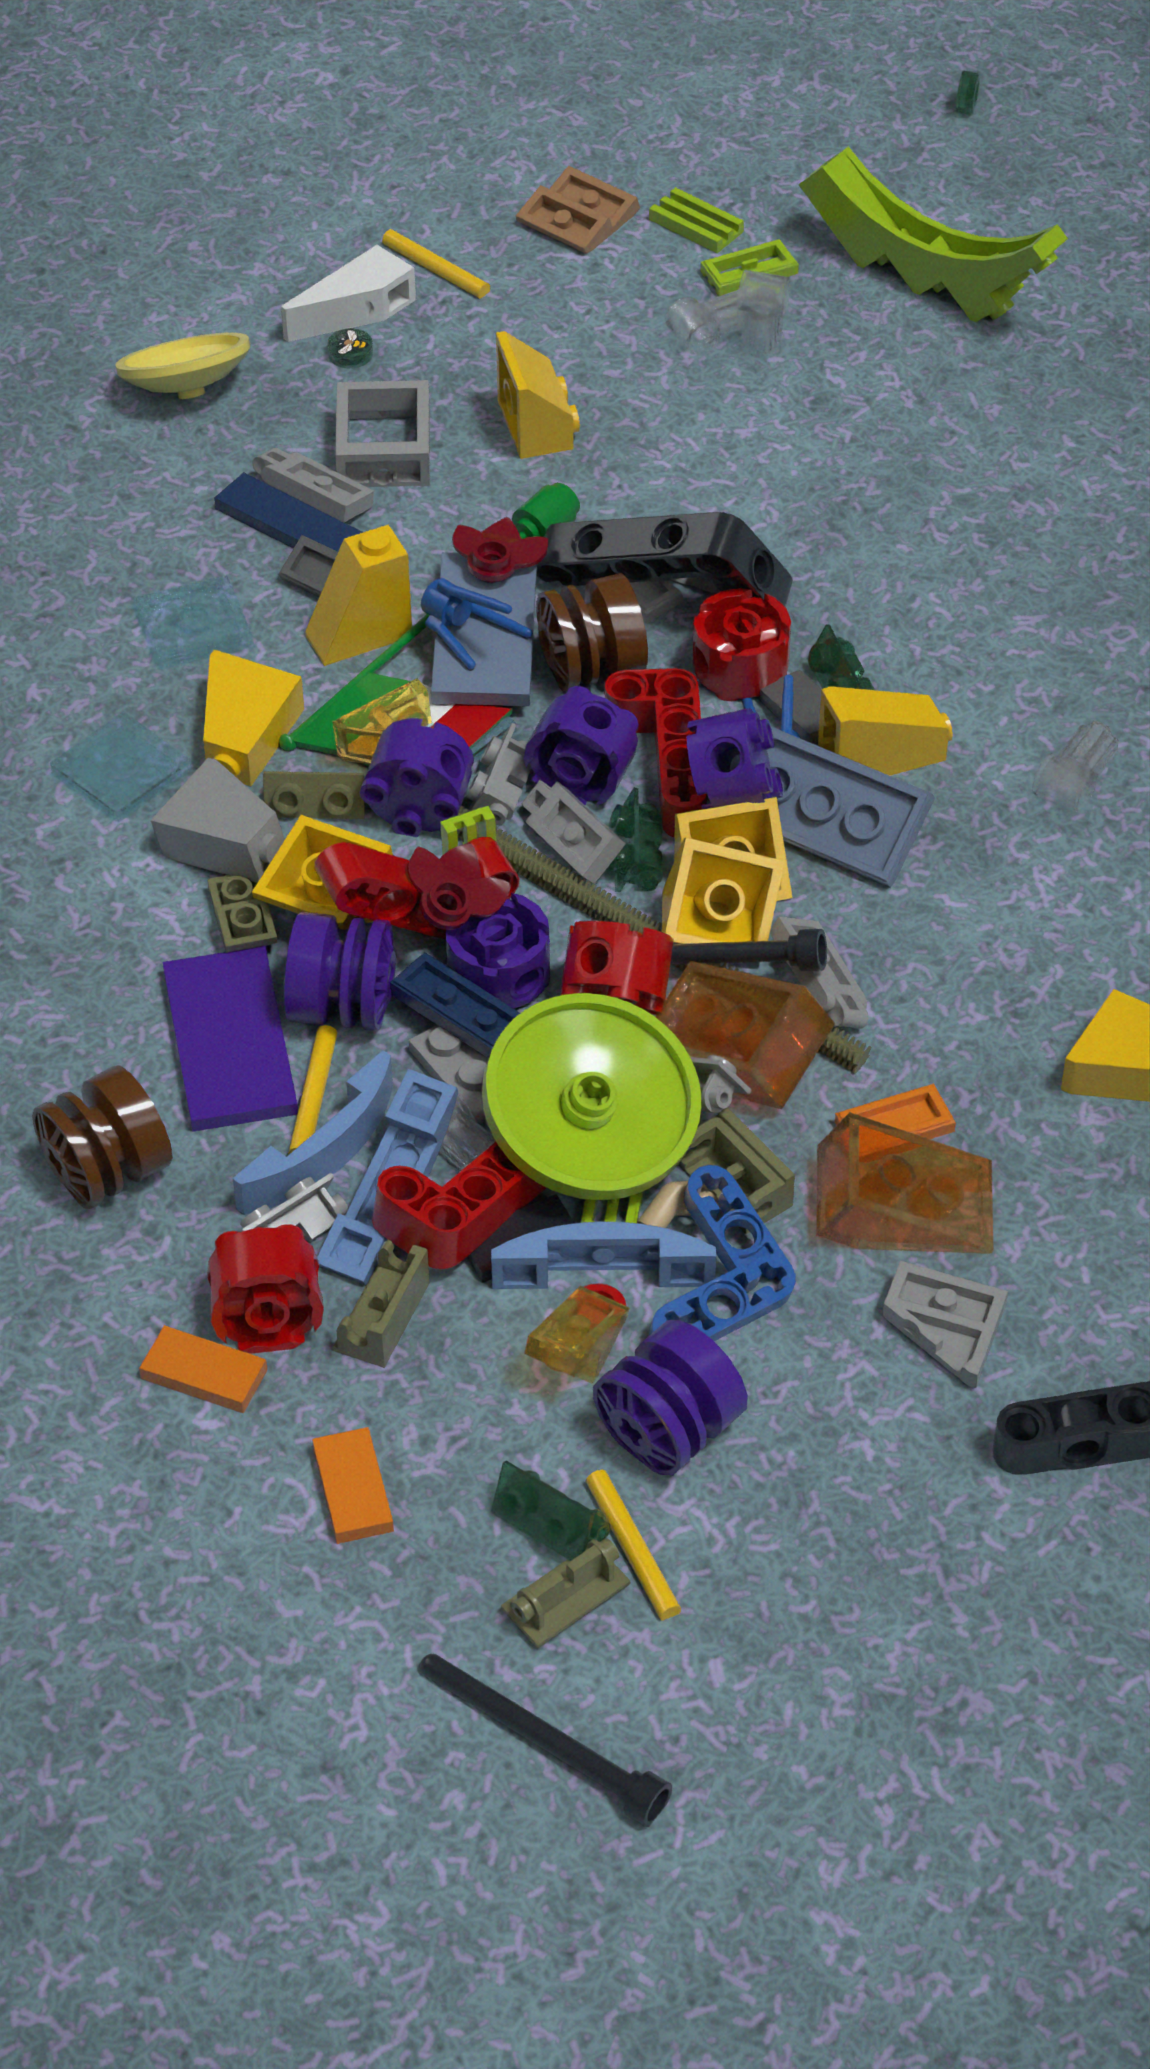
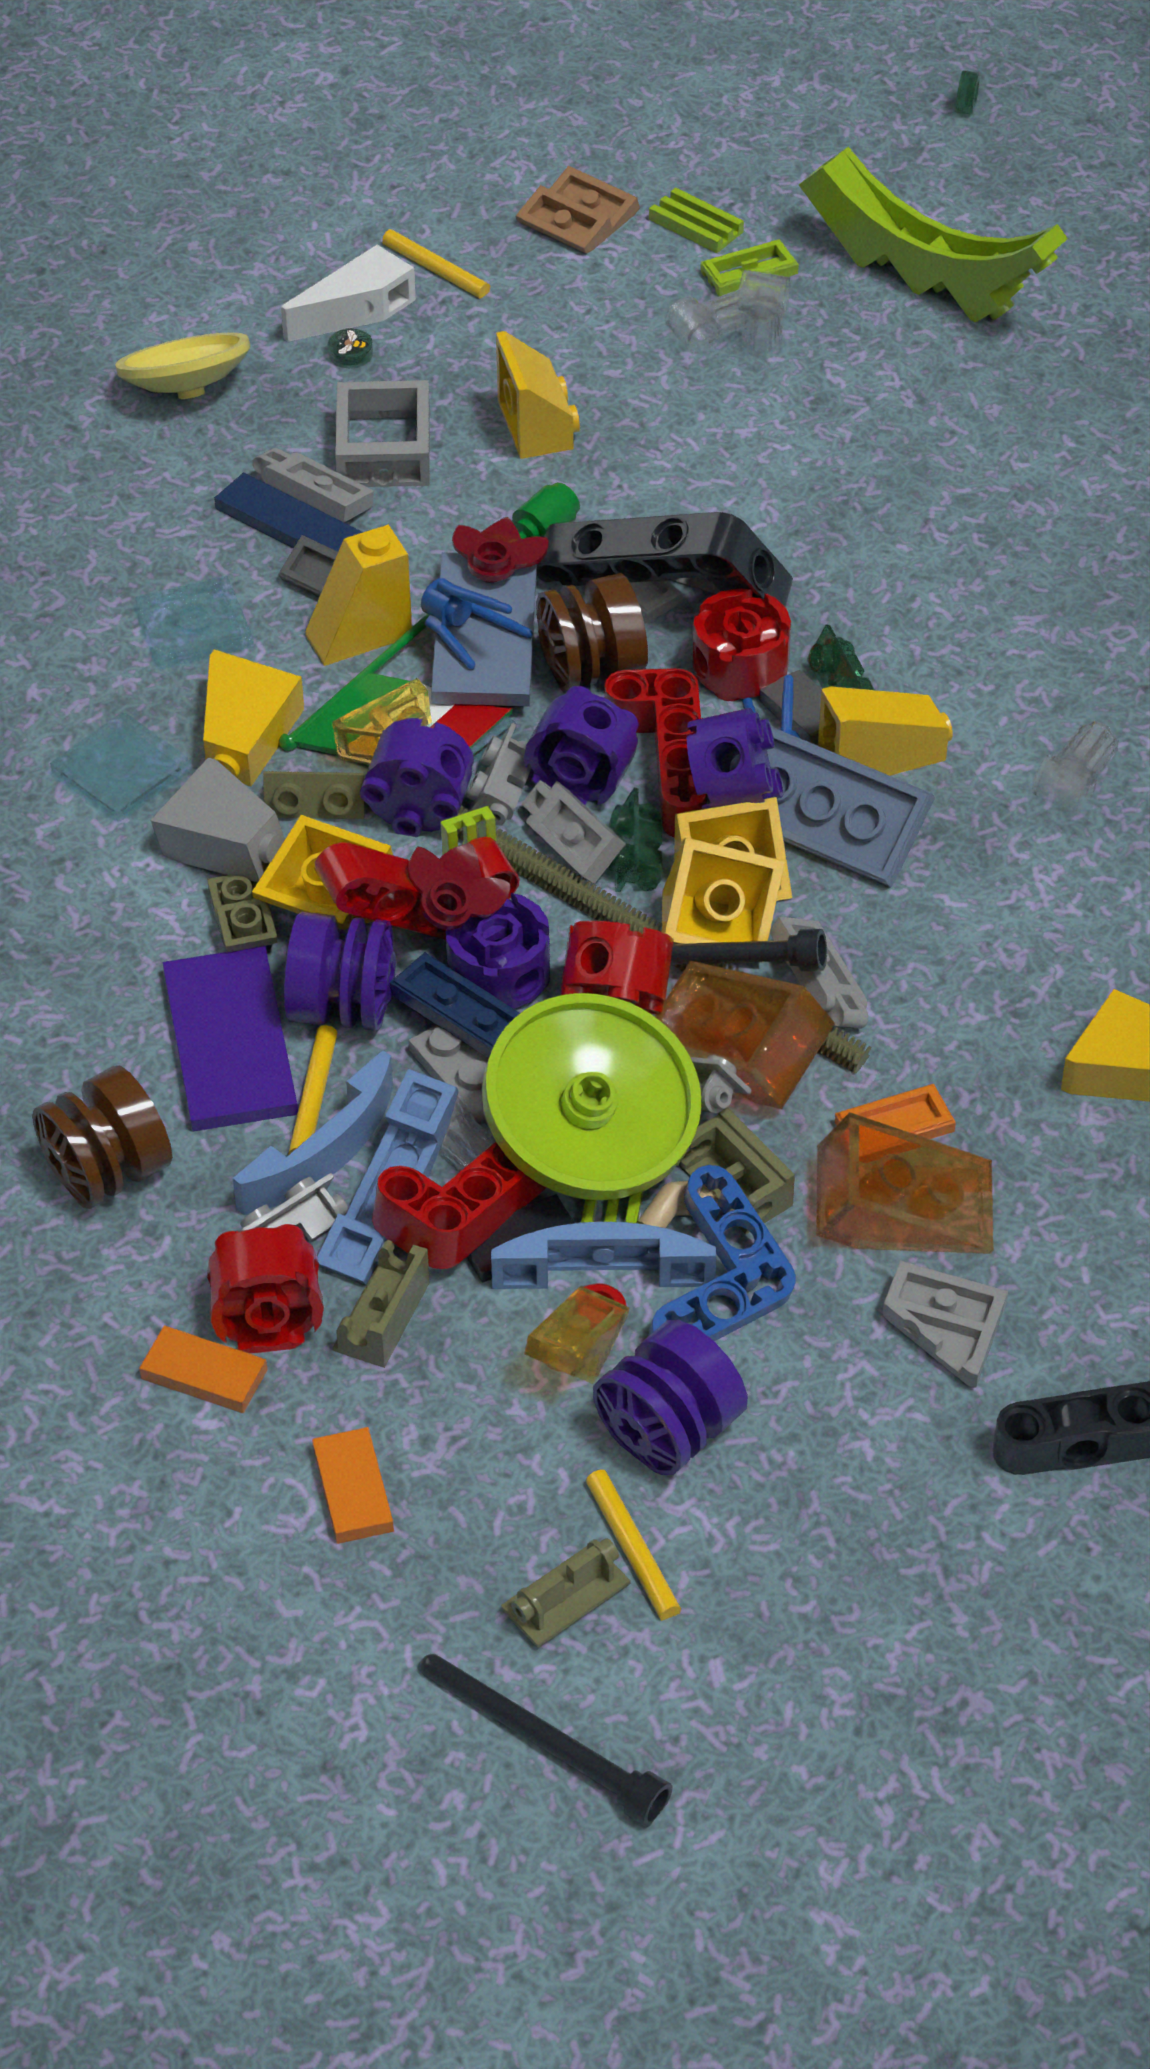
(546, 1512): clear green hinge -> none

